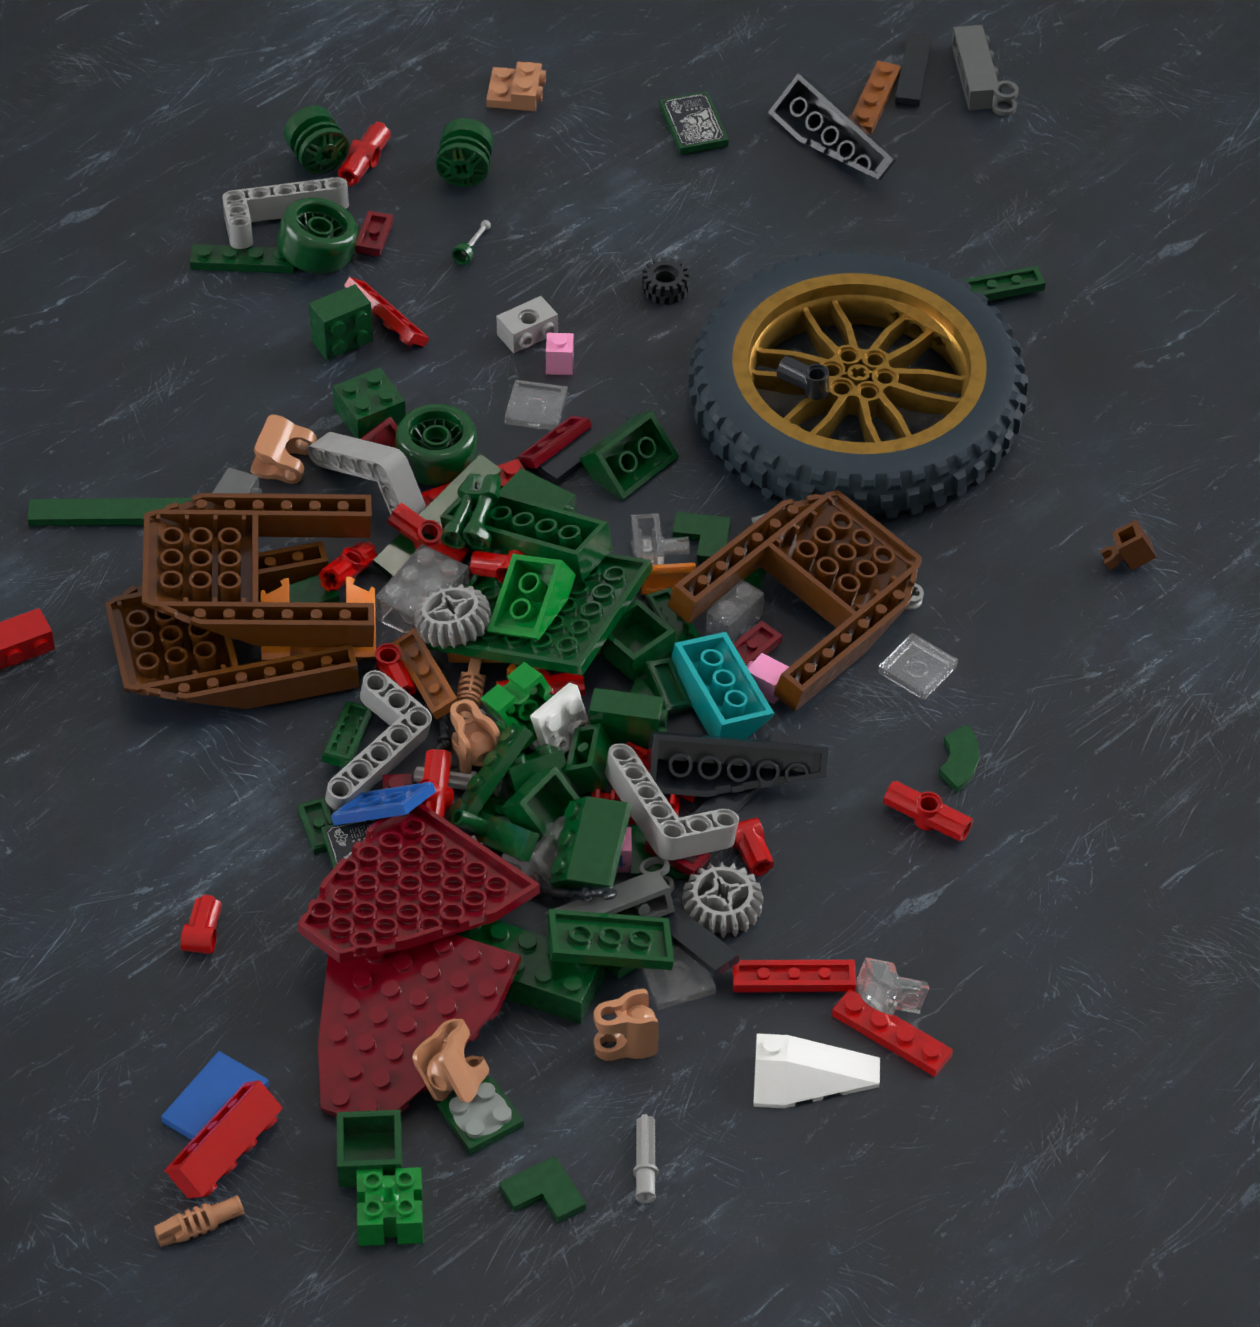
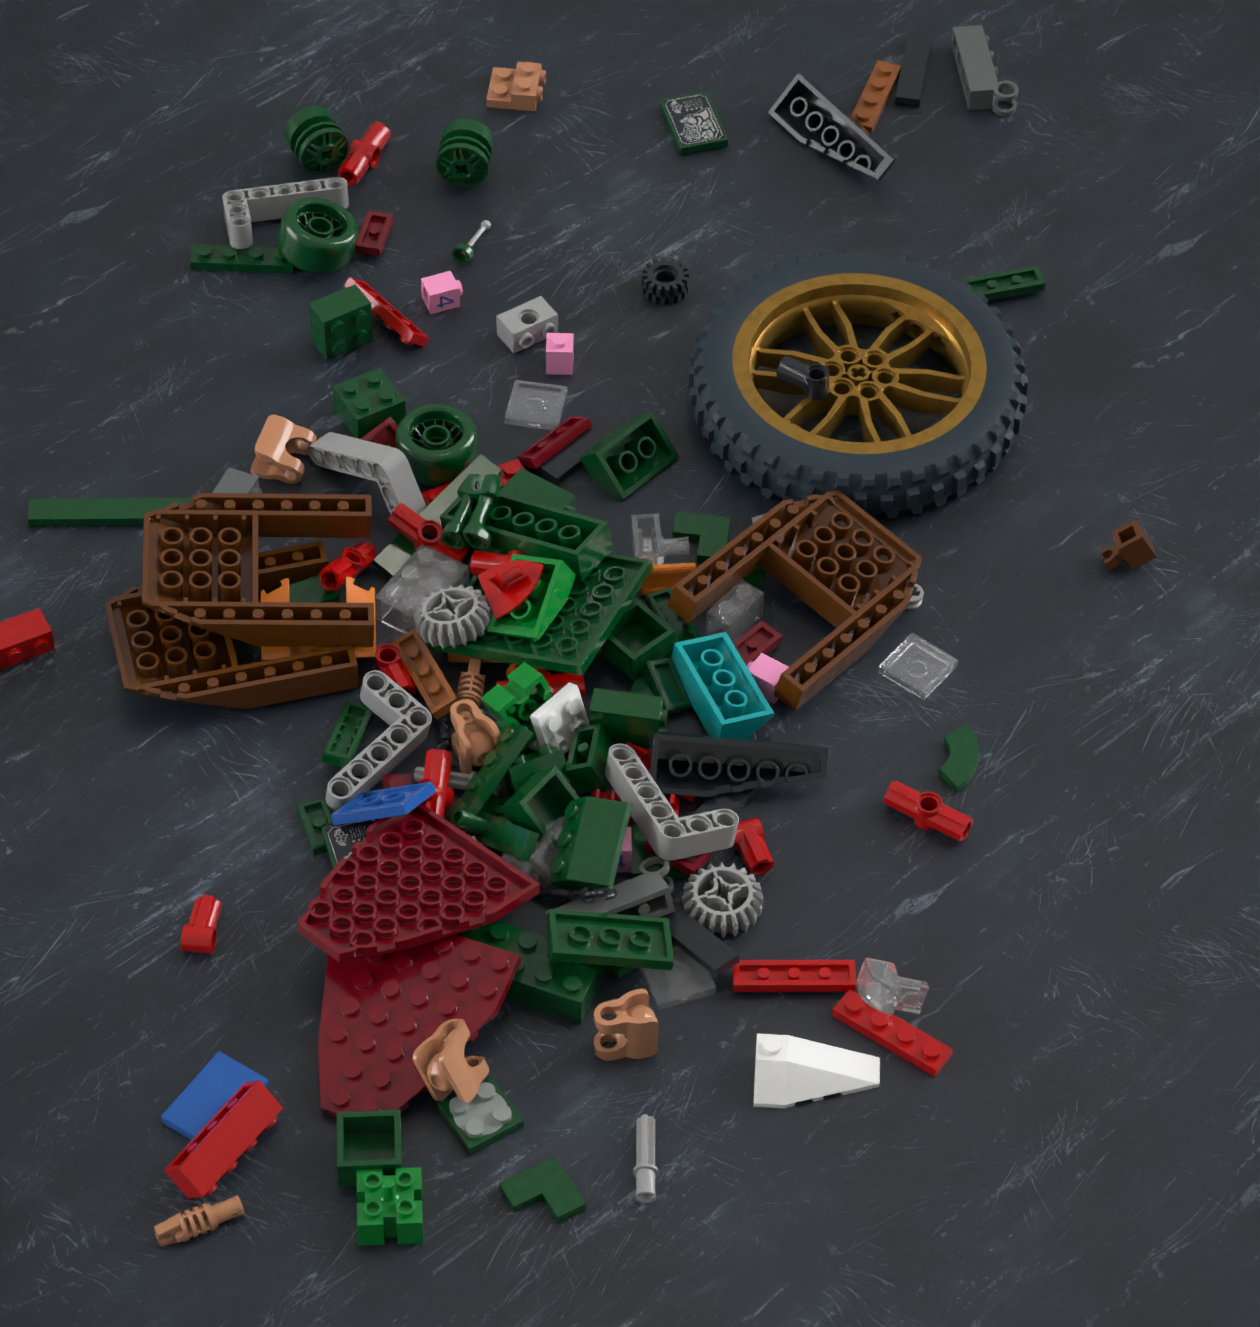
(441, 292): none -> bright pink brick
(509, 584): none -> red shield

